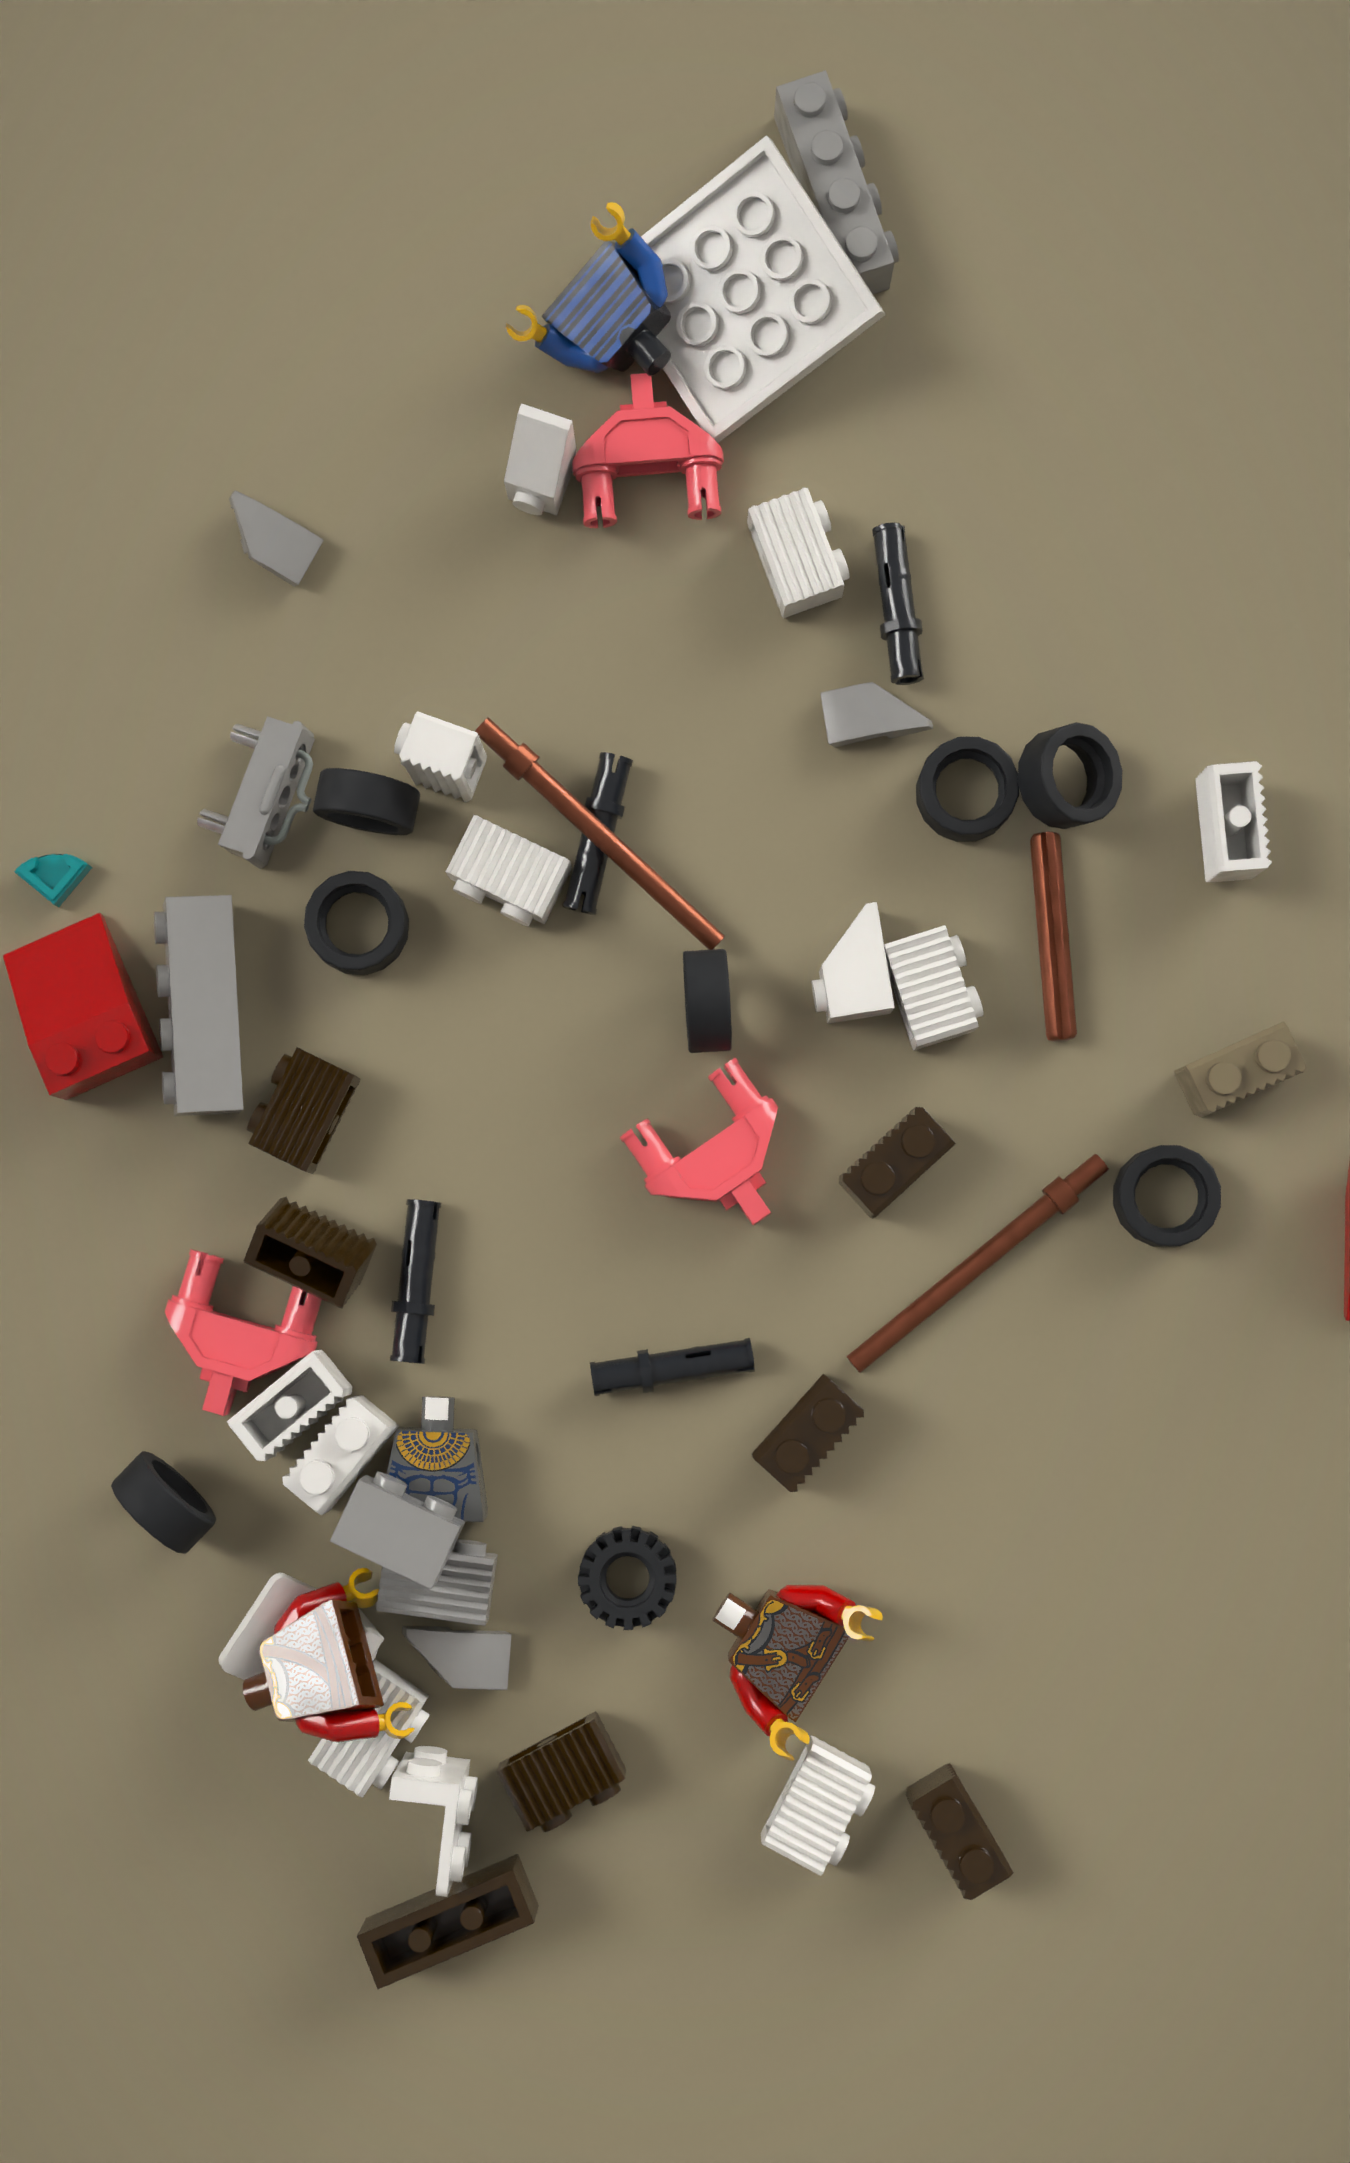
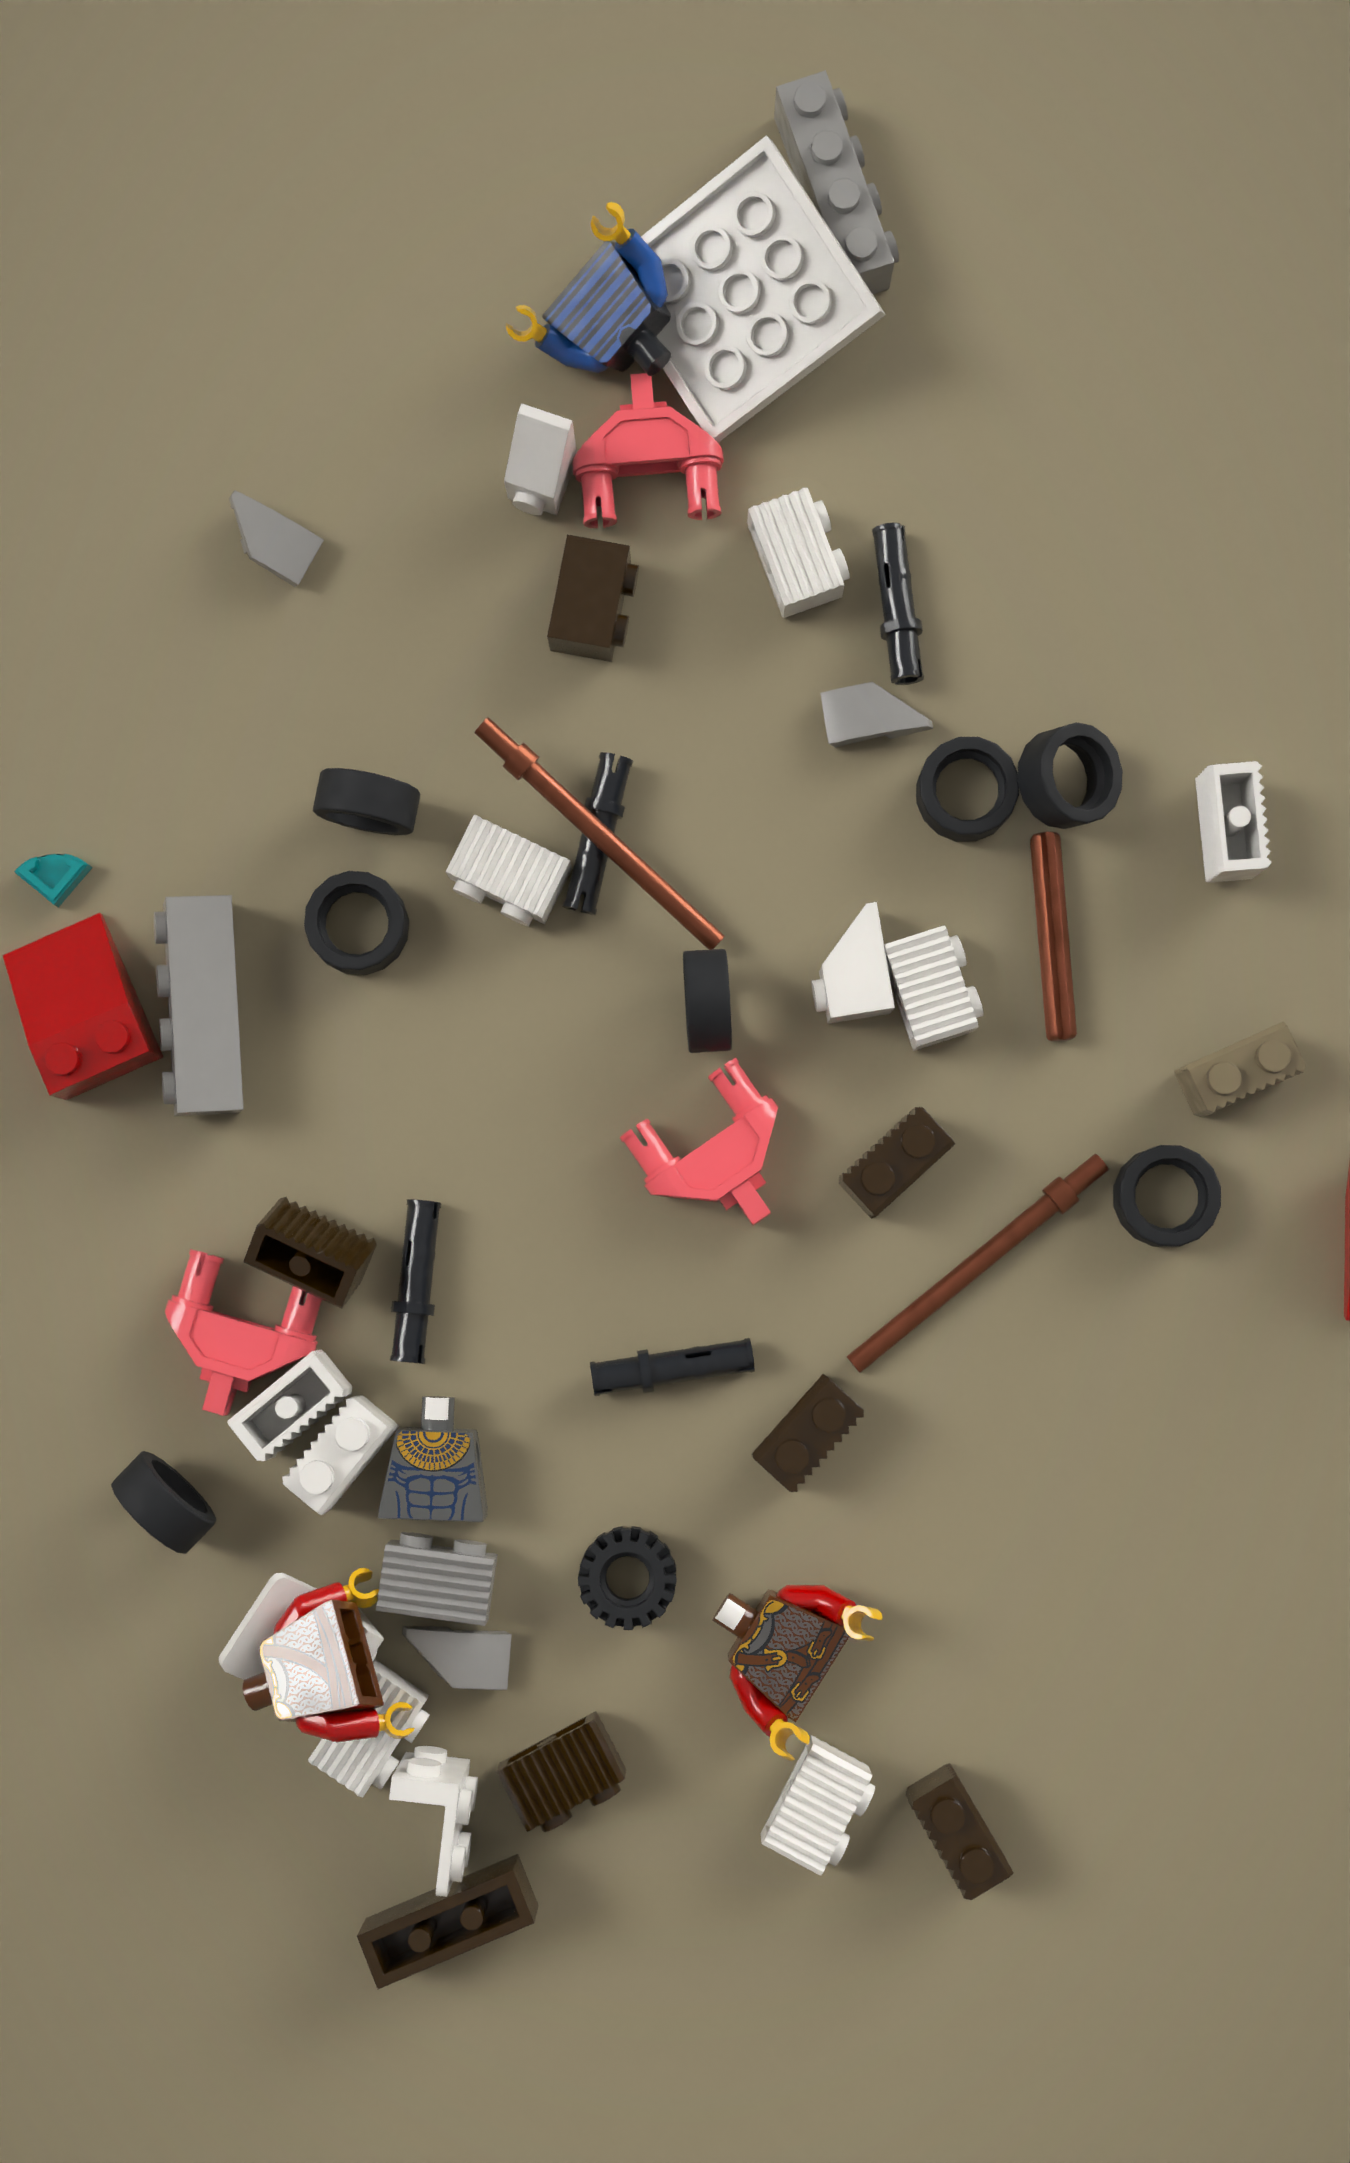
(265, 790): light grey piece -> none
(302, 1110): dark brown brick -> none
(398, 1528): light grey brick -> none
(441, 755): white brick -> none
(591, 597): none -> dark brown brick

